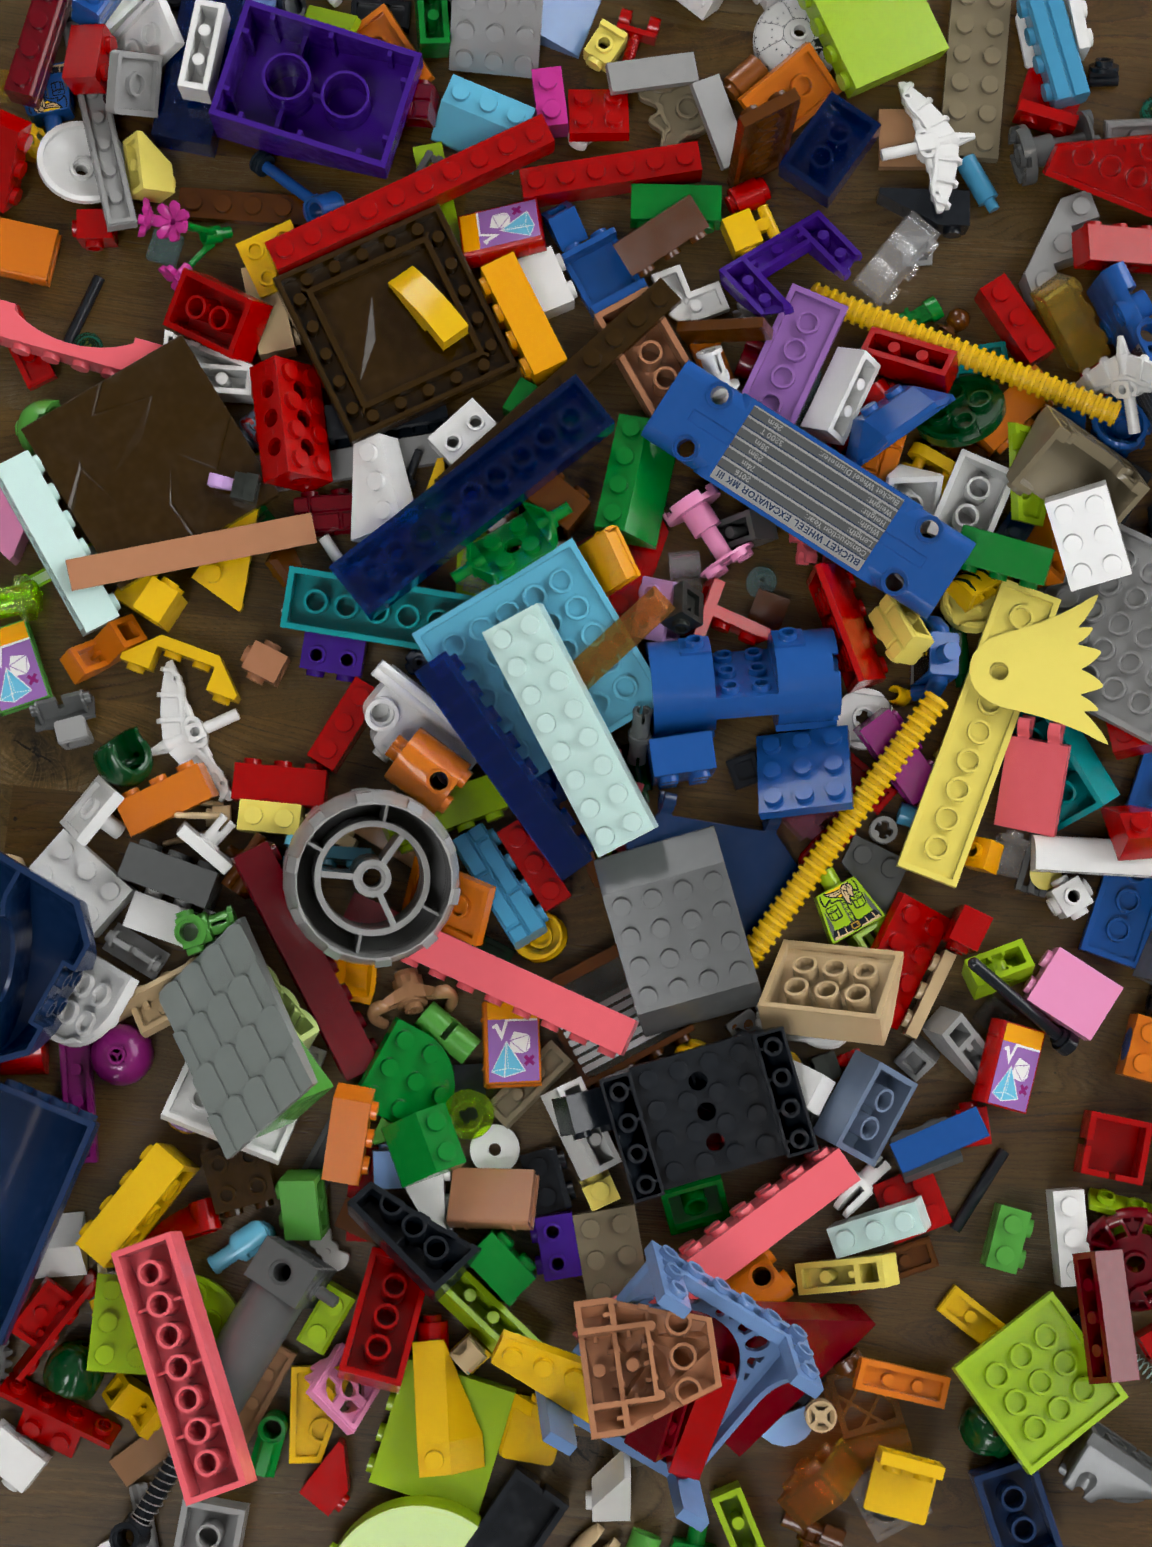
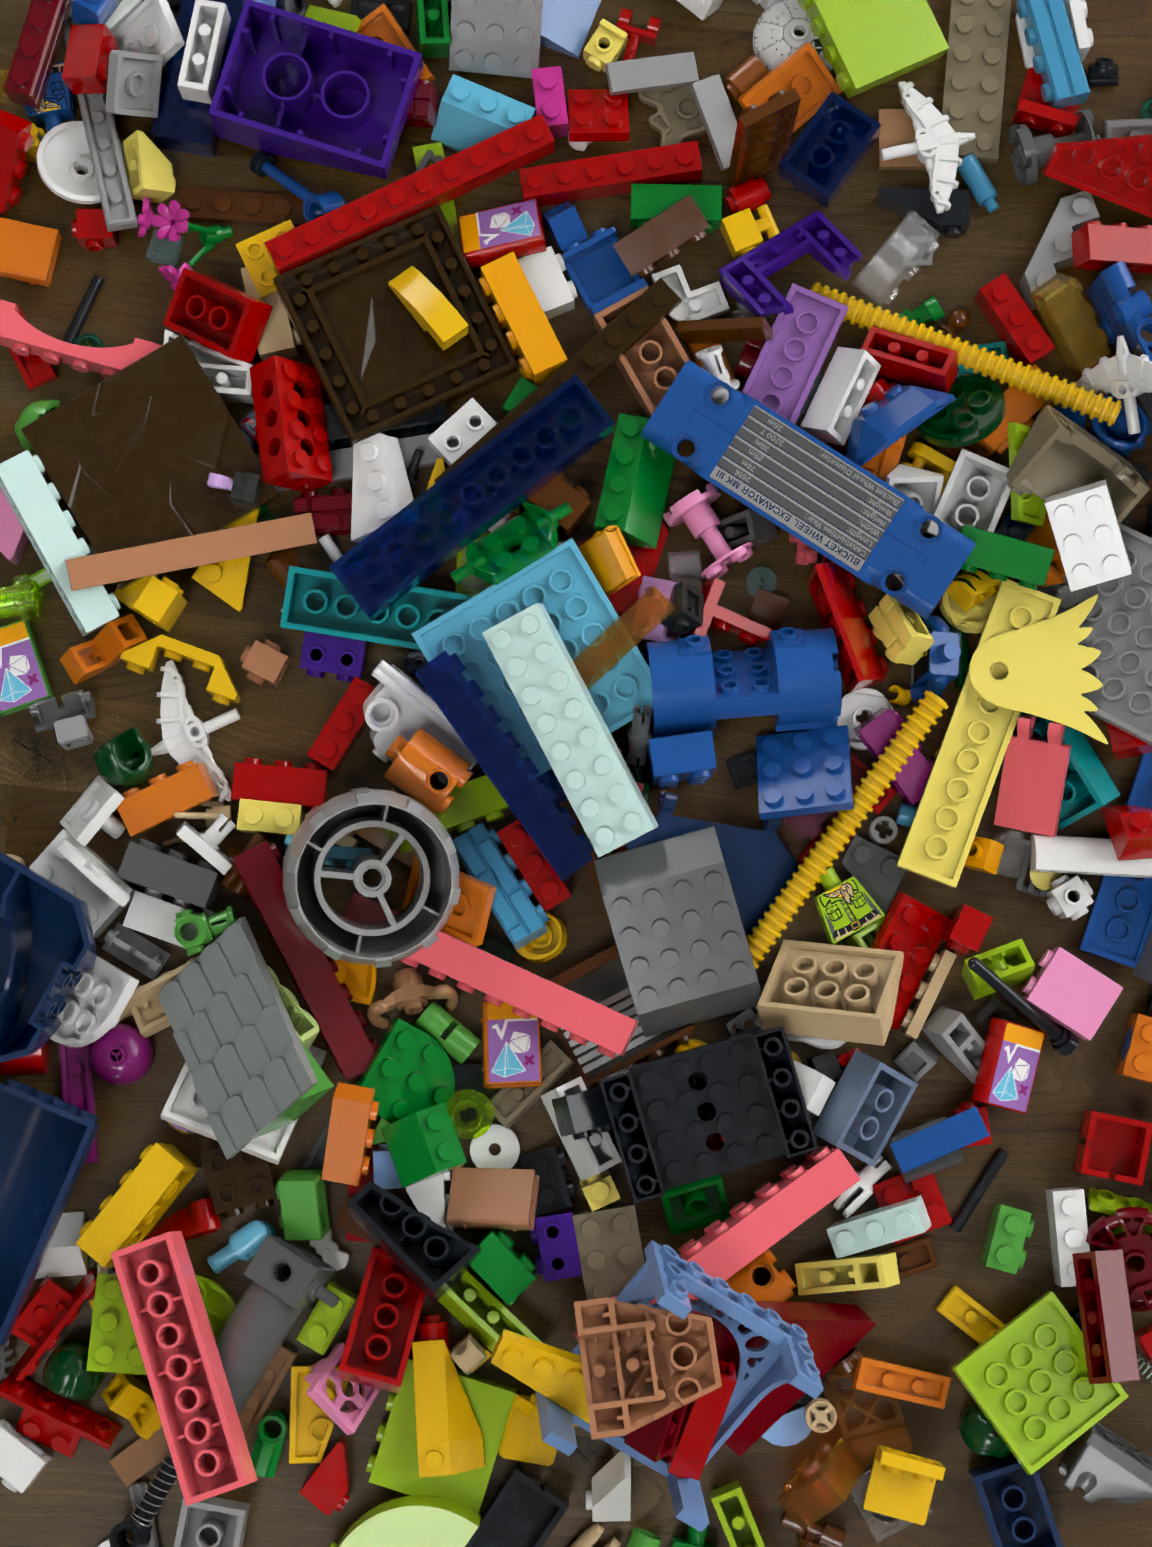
(94, 873): none -> white tile

